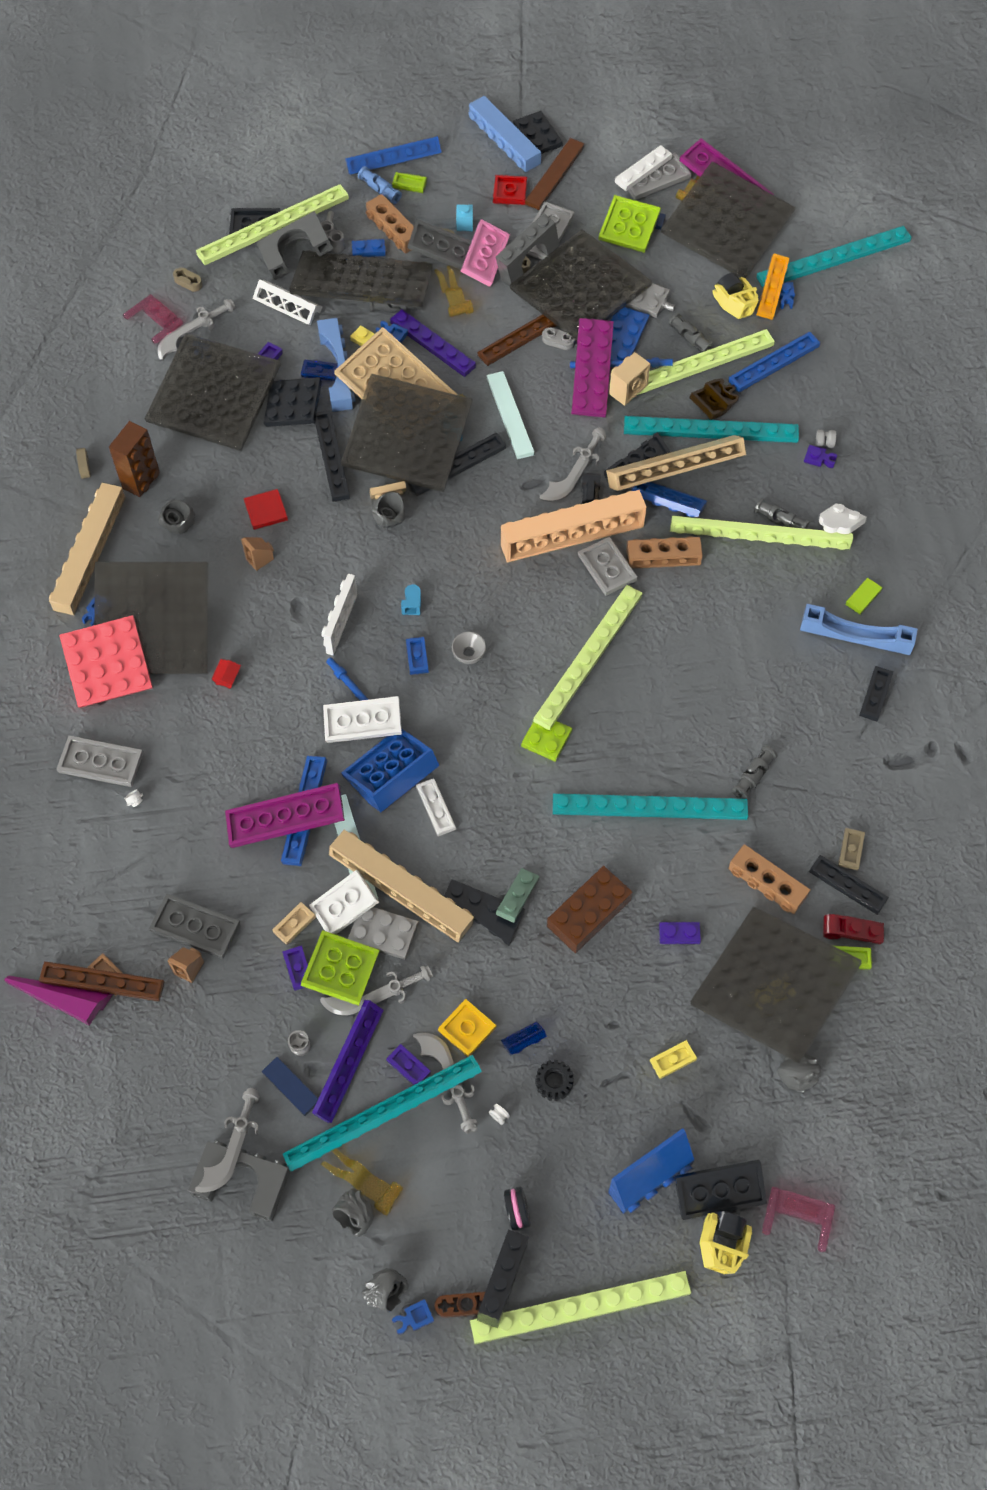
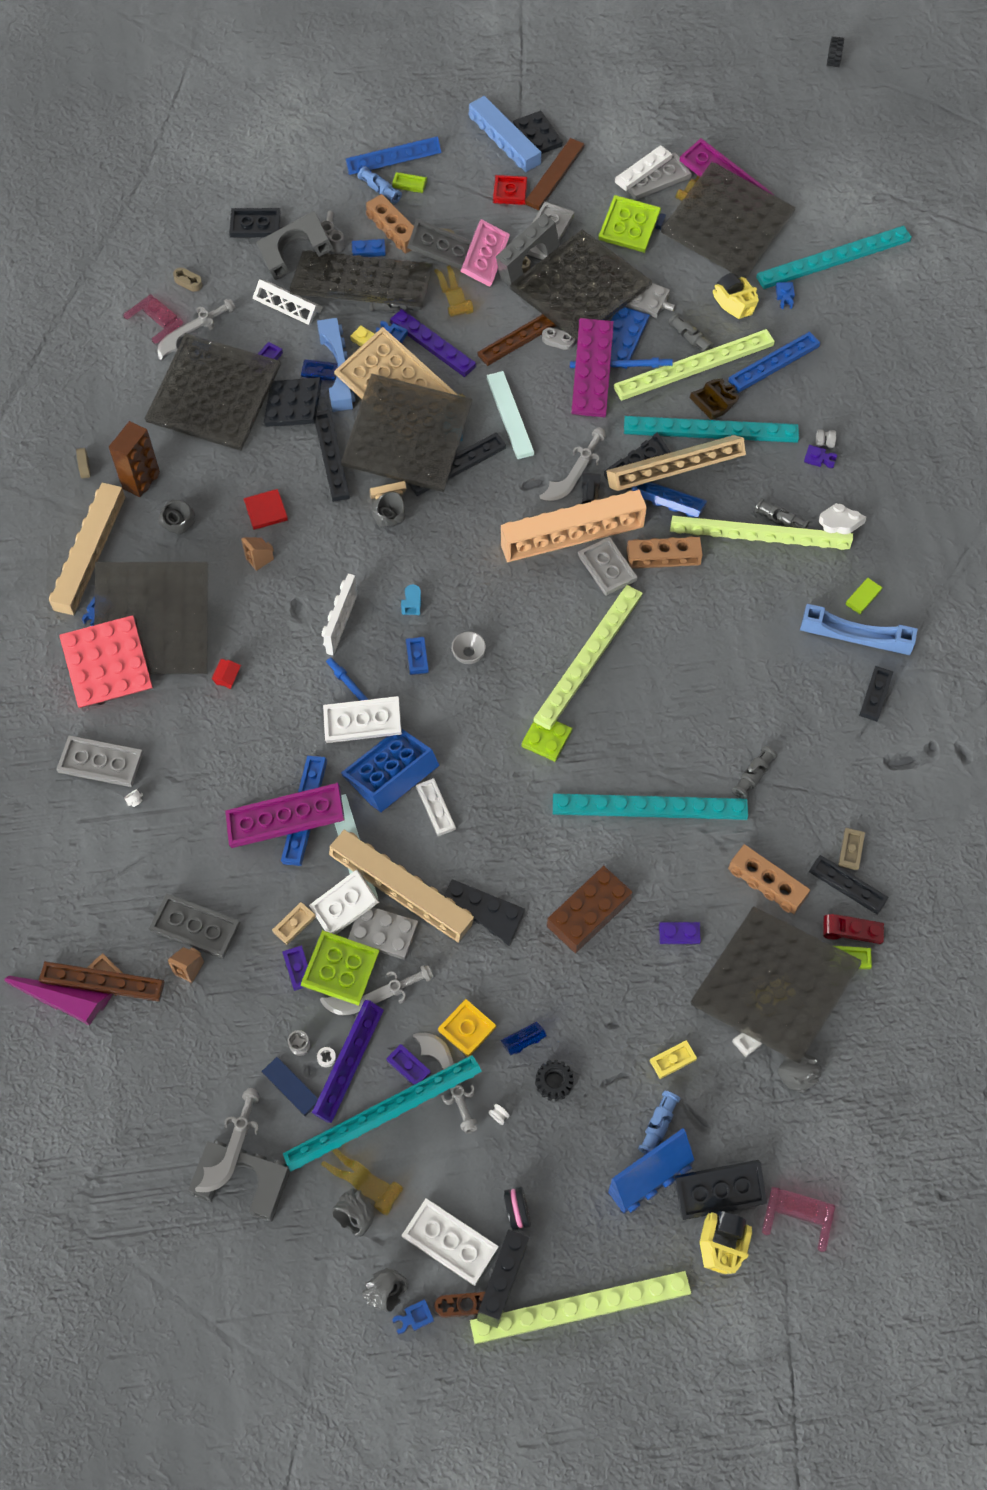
(271, 224): yellowish green plate -> none
(320, 1058): none -> white bush
(450, 1241): none -> white plate
(464, 217): medium azure brick -> none
(517, 895): sand green plate -> none
(629, 378): tan brick -> none
(660, 1121): none -> medium blue piece
(746, 1044): none -> white tile
(772, 286): light orange plate -> none
(835, 51): none -> black tyre

